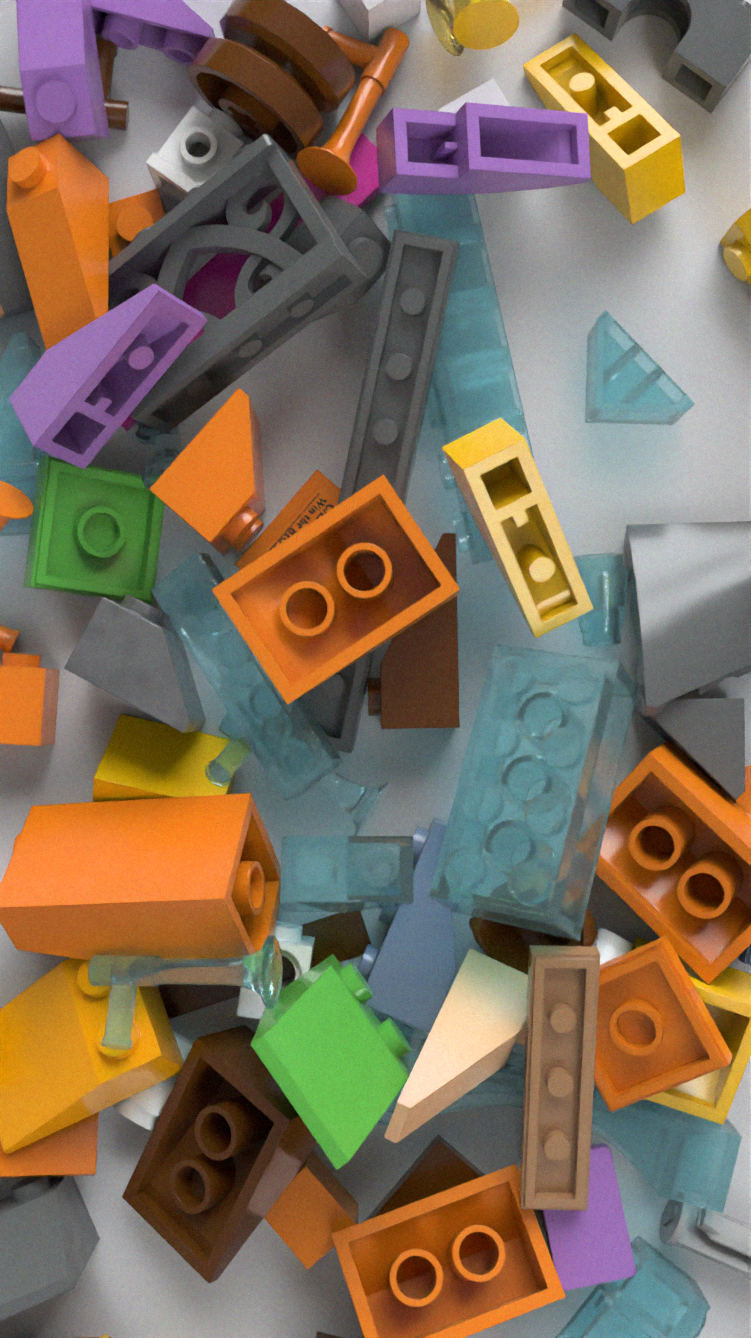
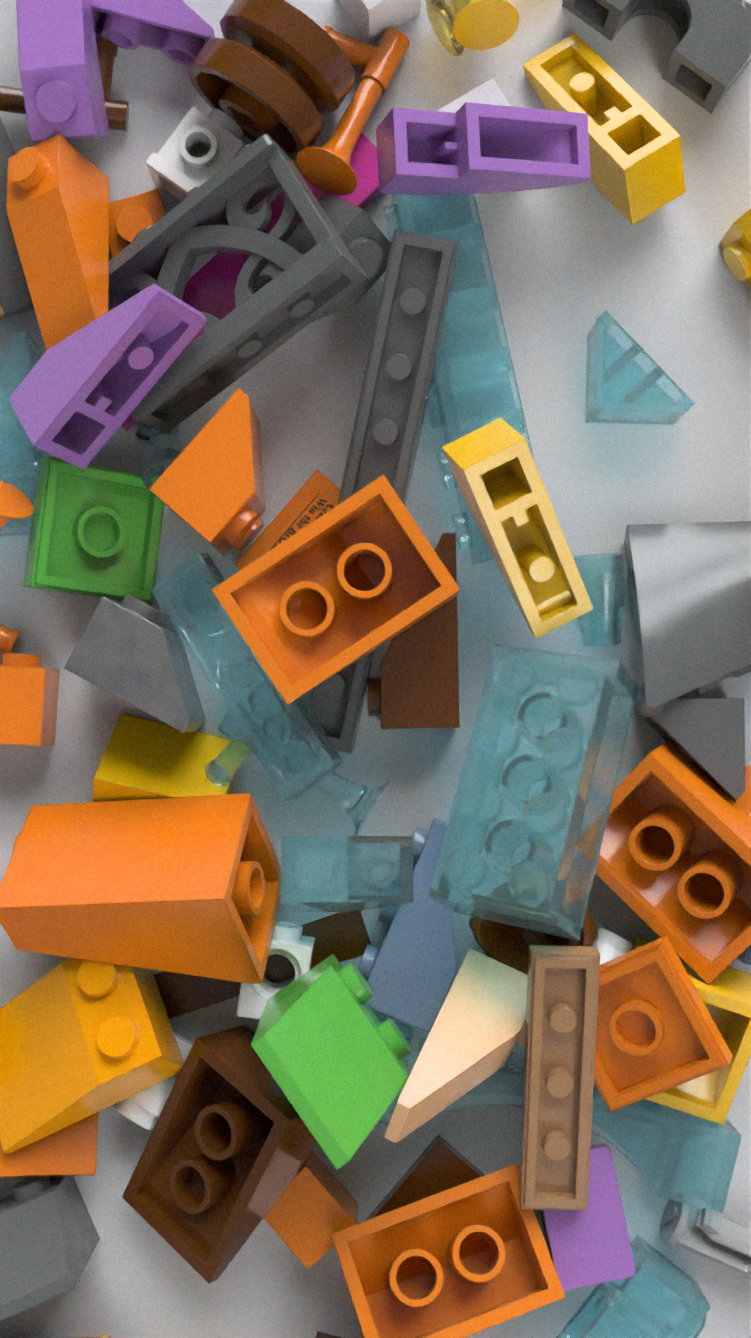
(255, 971): clear light blue piece -> none

